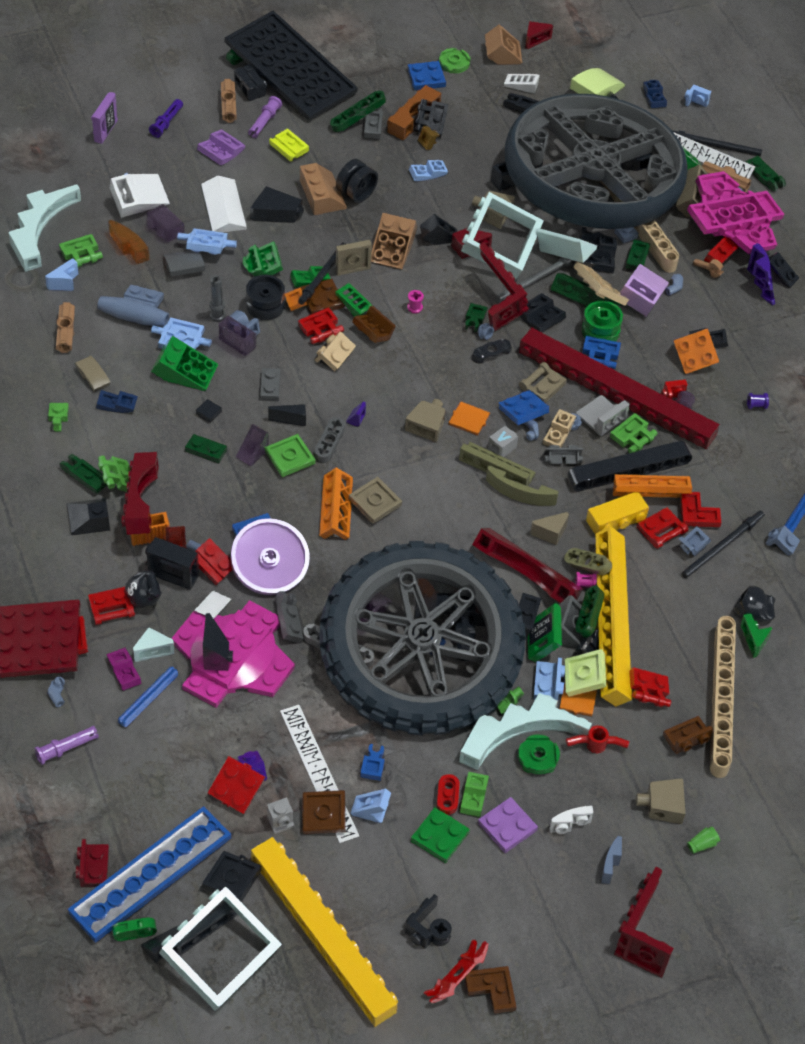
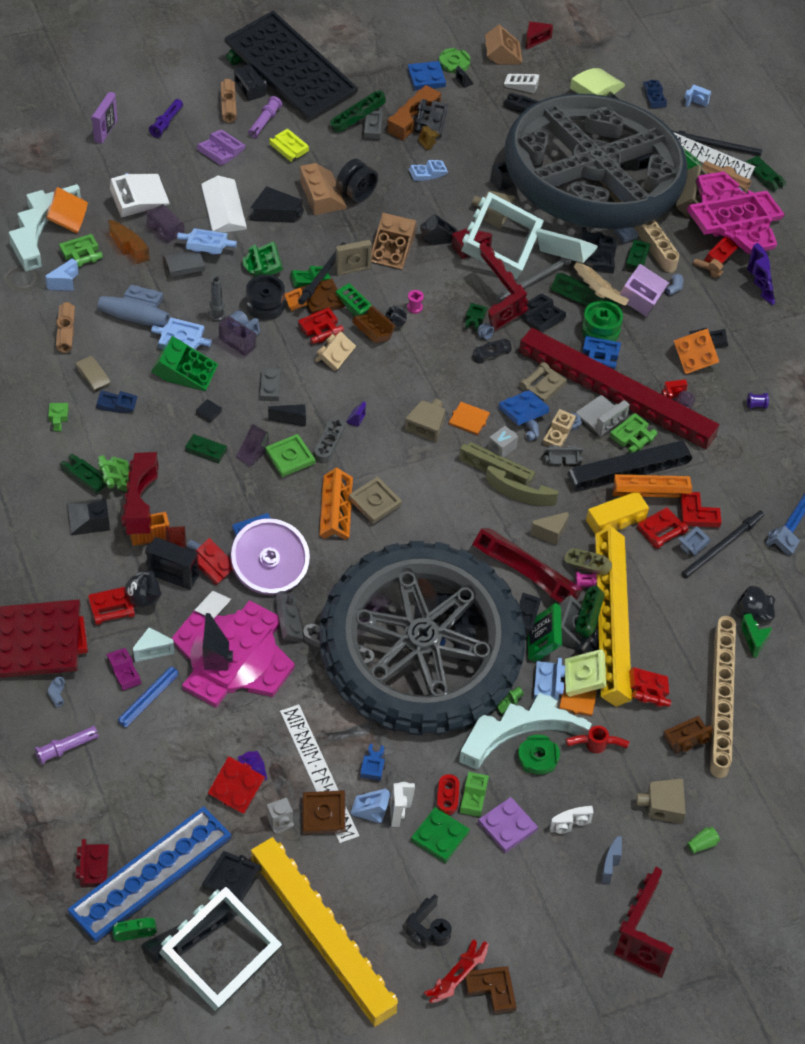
(67, 210): none -> orange slope
(396, 315): none -> black gear
(400, 799): none -> white bracket
(462, 77): none -> black slope
(783, 269): black bracket -> none

